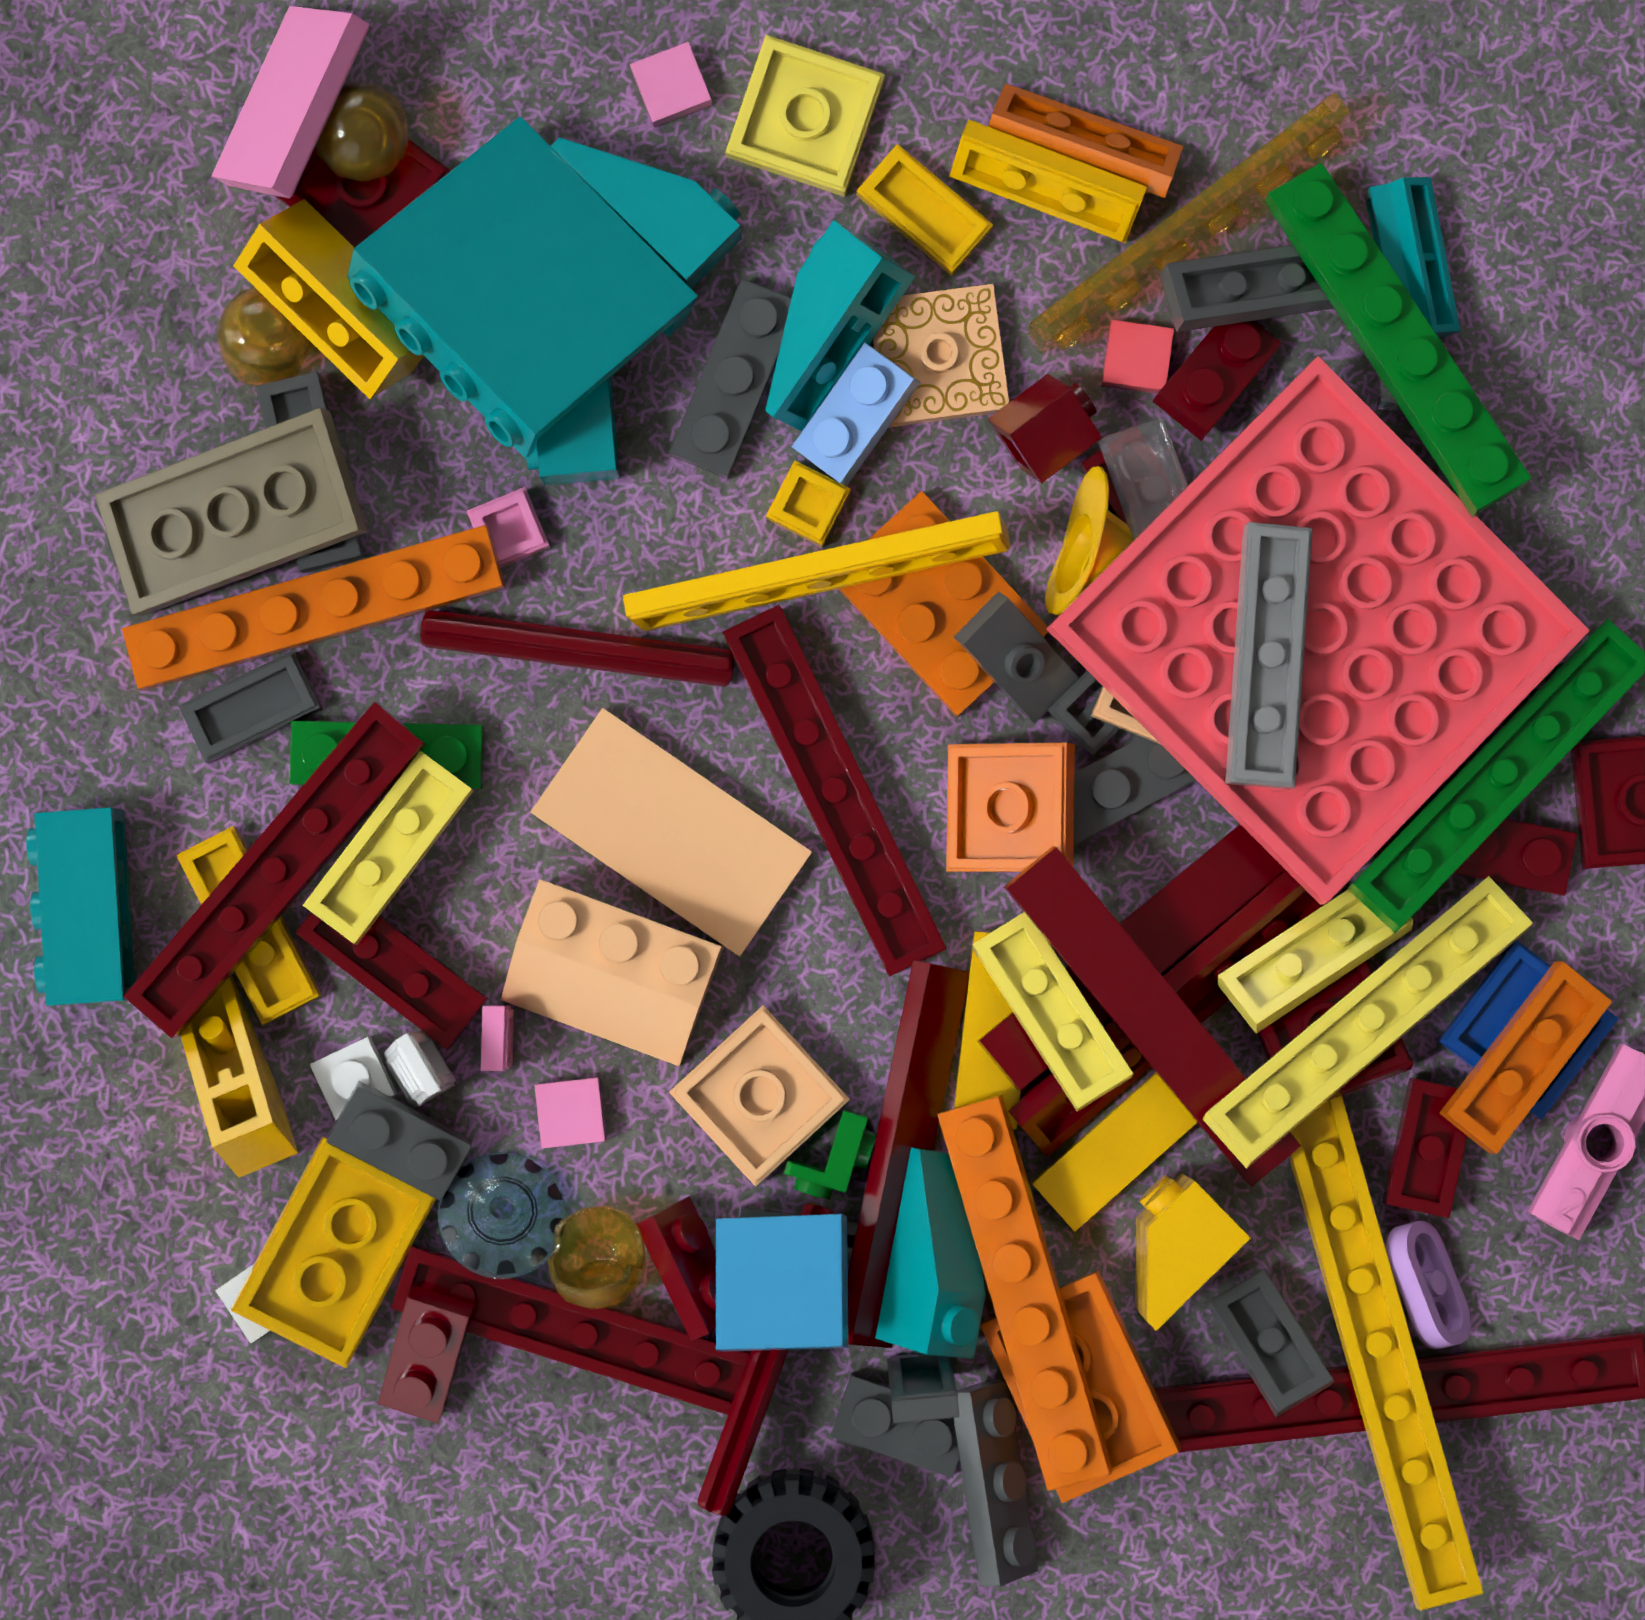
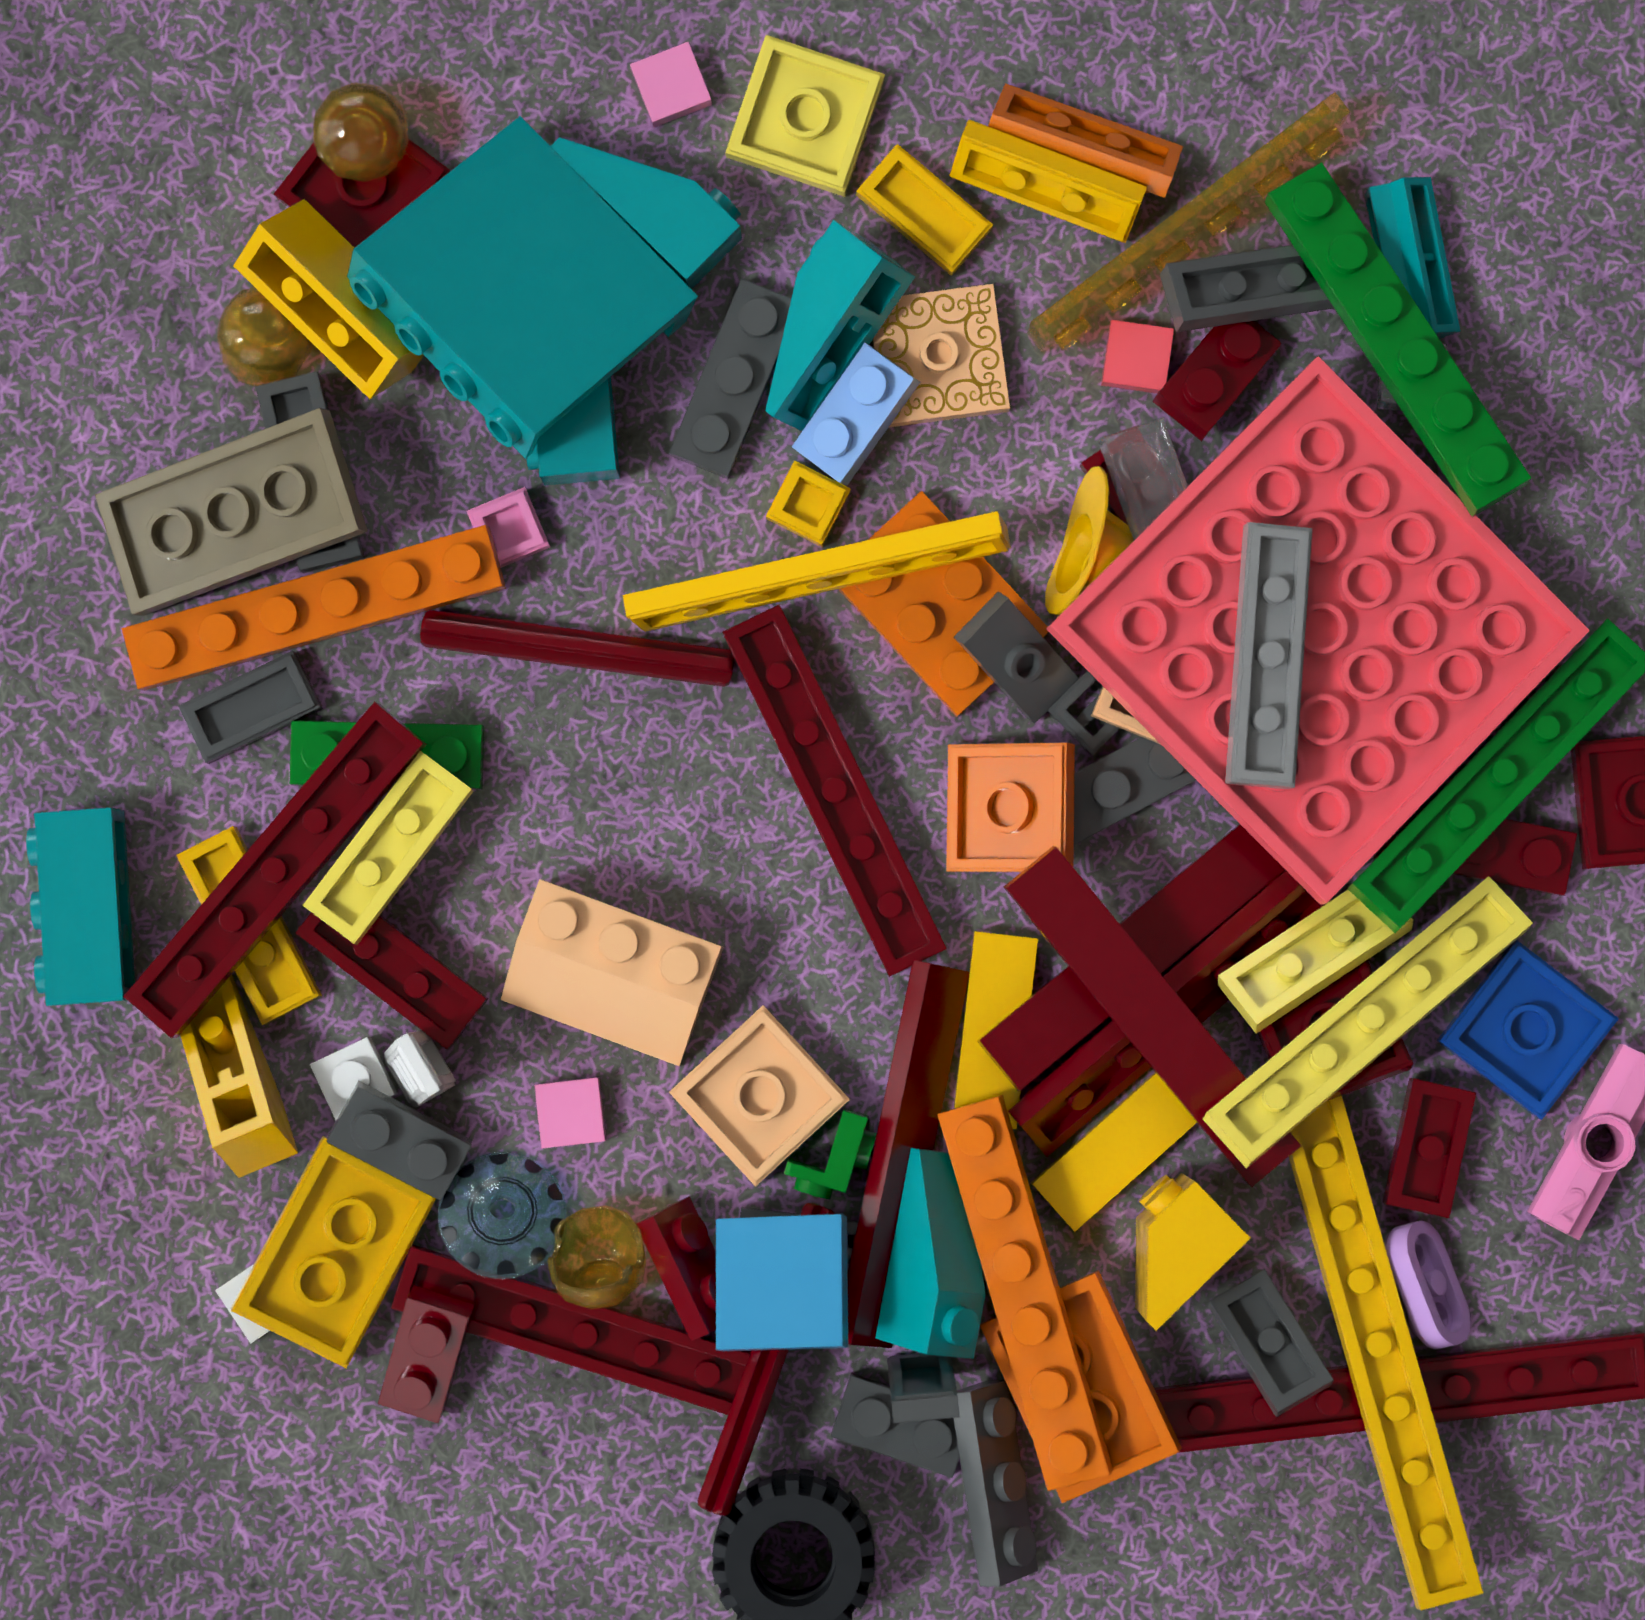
(291, 100): bright pink tile -> none
(497, 1037): bright pink tile -> none
(671, 832): light nougat tile -> none
(1046, 426): dark red brick -> none
(1052, 1011): light yellow plate -> none
(1525, 1057): orange plate -> none

